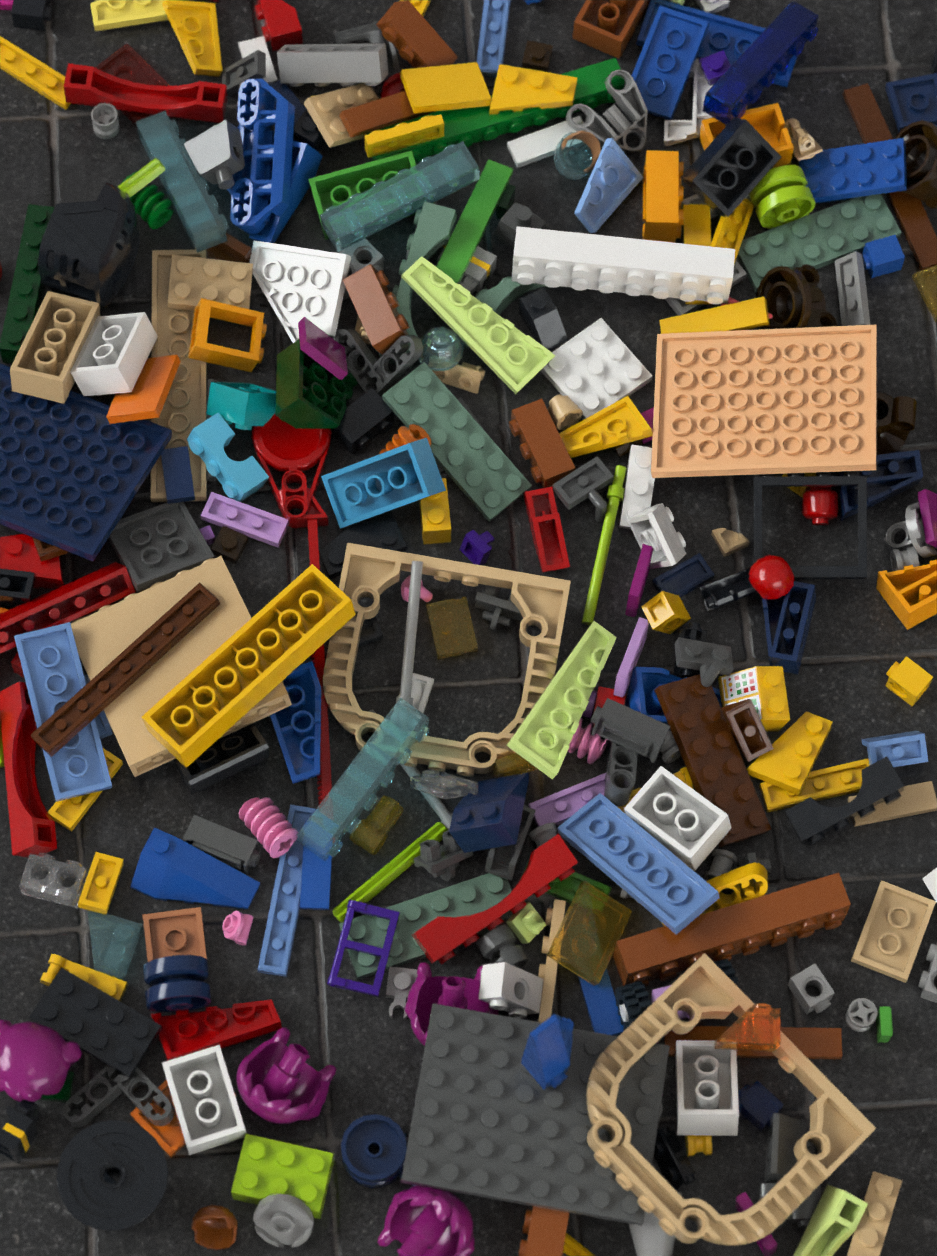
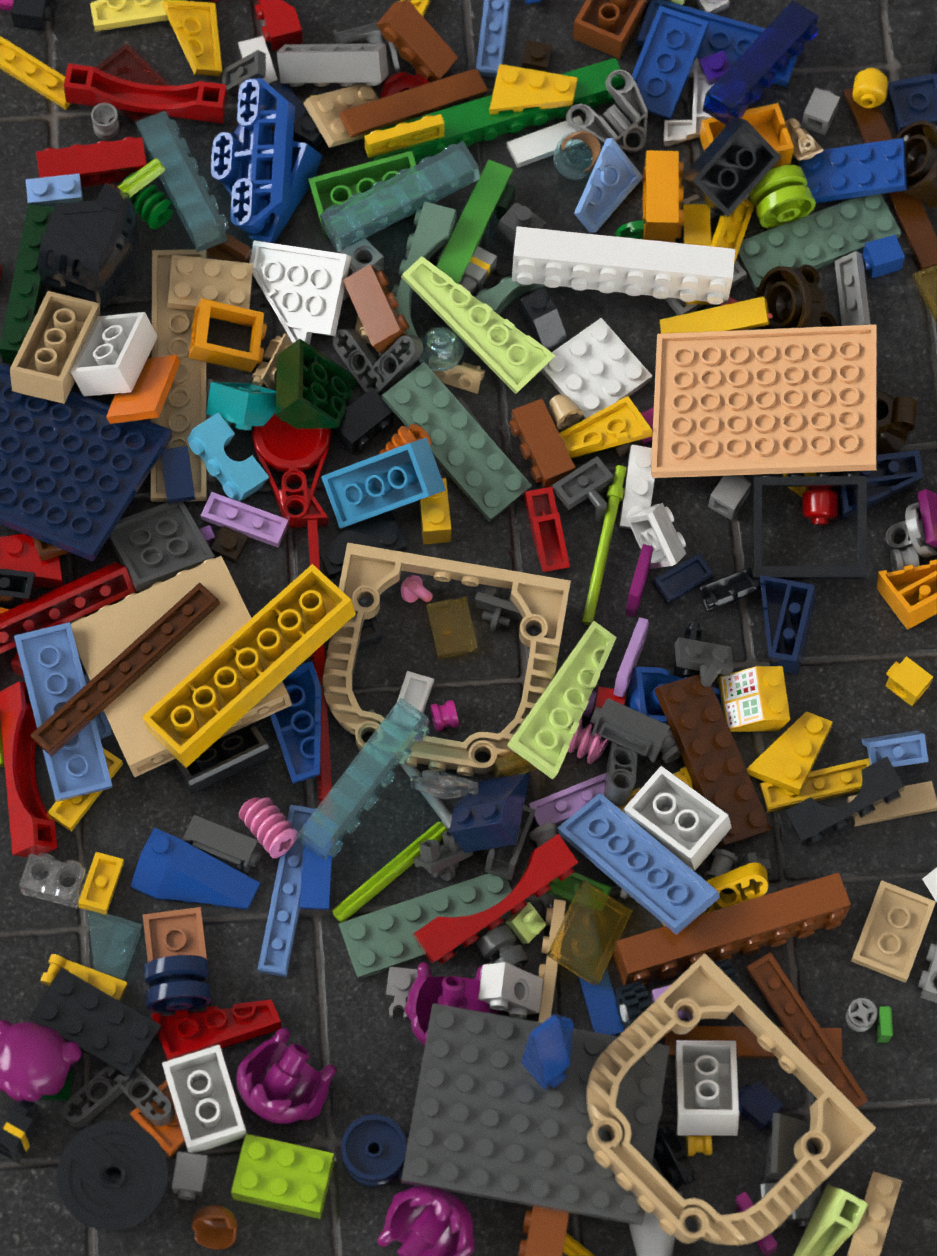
(54, 190): none -> light blue brick
(94, 162): none -> red brick
(190, 1175): none -> light grey brick
(217, 153): torso -> none
(237, 927): bright pink plate -> none
(267, 372): none -> tan hinge
(283, 1220): light grey tile -> none
(322, 348): magenta tile -> none
(360, 907): dark purple window -> none
(373, 830): clear yellow piece -> none
(410, 632): light grey bar -> none
(444, 715): none -> dark pink wheel
(445, 87): yellow tile -> none
(477, 547): dark purple tile -> none
(631, 230): none -> green tile
(666, 612): yellow brick -> none
(729, 495): none -> light grey brick
(729, 541): tan tile -> none
(747, 729): reddish brown slope -> none
(754, 1031): clear orange slope -> none
(771, 577): red hair -> none
(802, 1026): none -> dark orange tile
(811, 977): light grey brick -> none
(820, 111): none -> light grey brick
(869, 87): none -> yellow head

